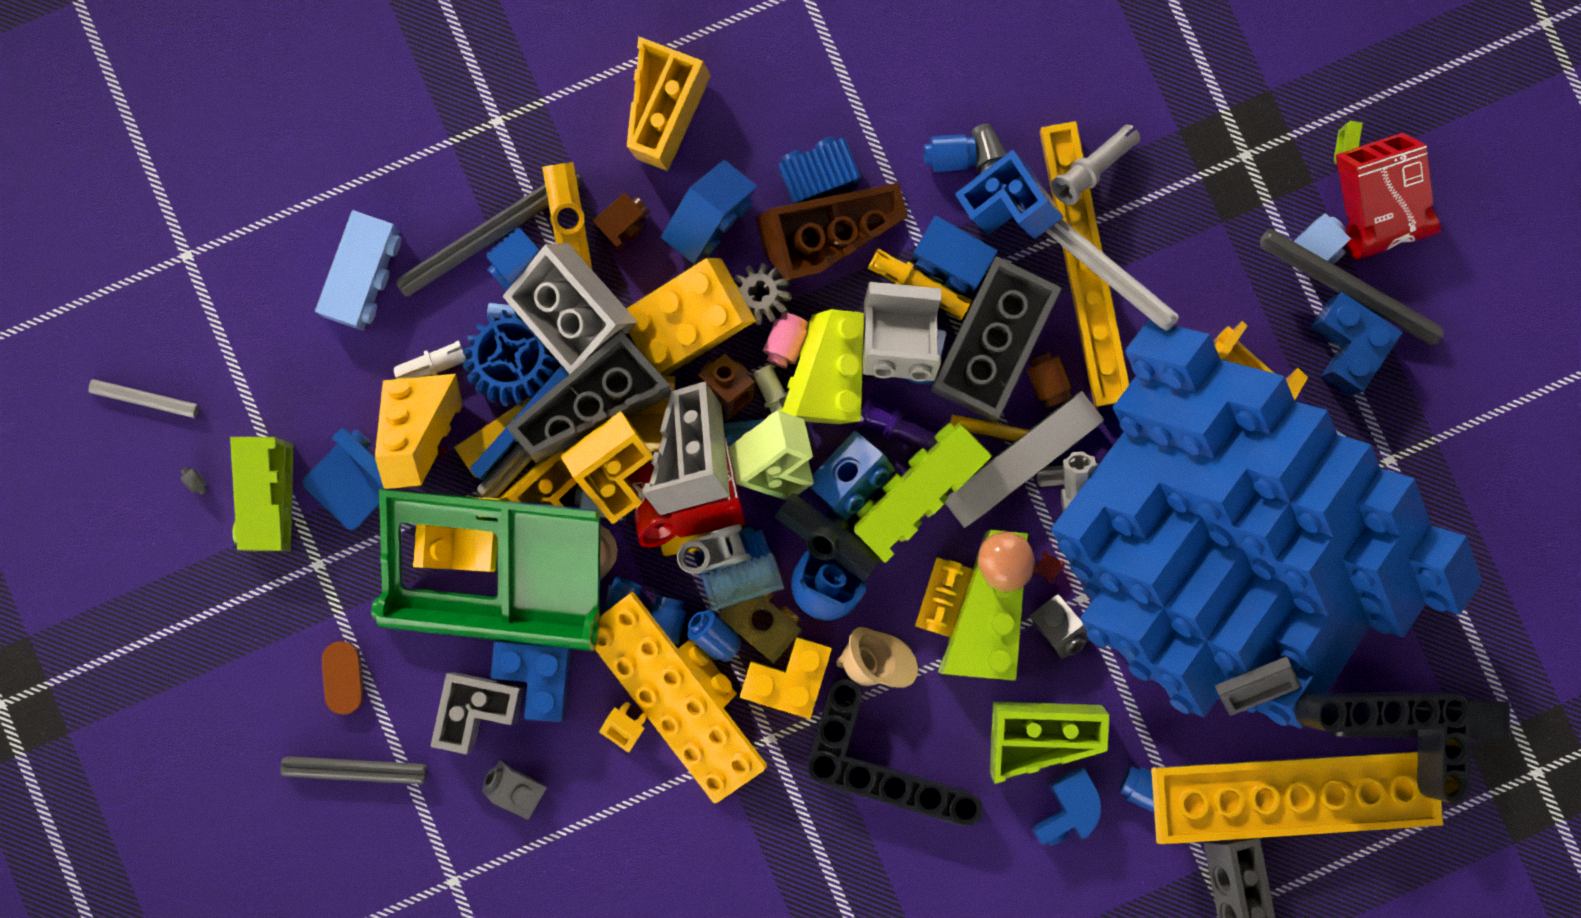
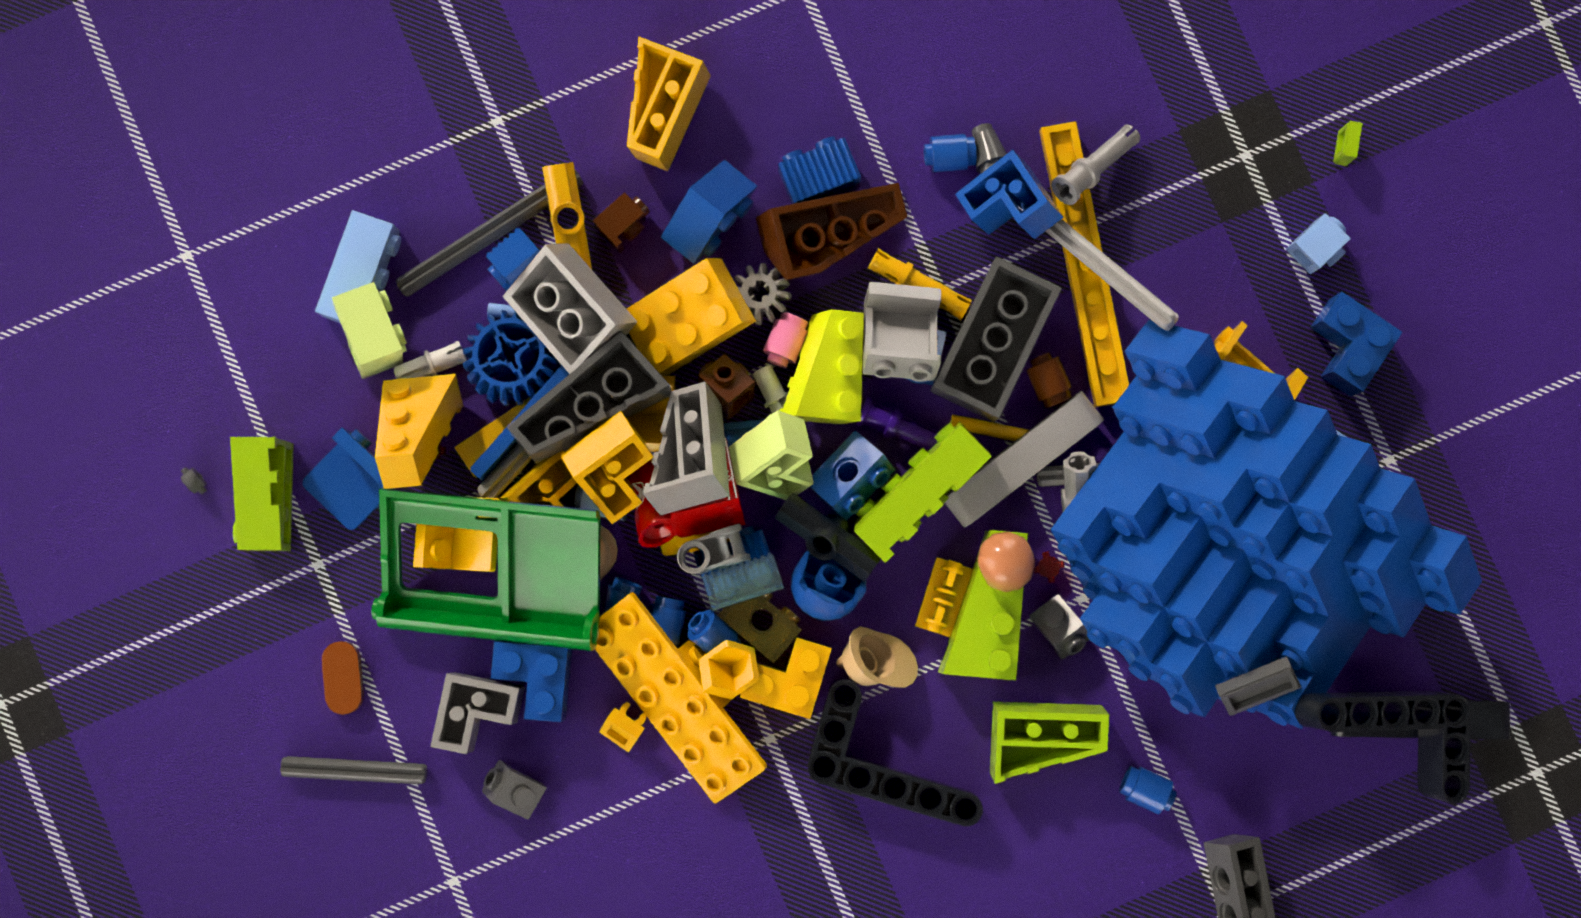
(143, 398): light grey bar -> none
(368, 329): none -> yellowish green brick
(728, 669): none -> yellow panel
(953, 255): blue brick -> none
(1079, 808): blue brick -> none
(1290, 798): yellow plate -> none
(1353, 287): dark grey axle -> none
(1386, 195): red piece -> none

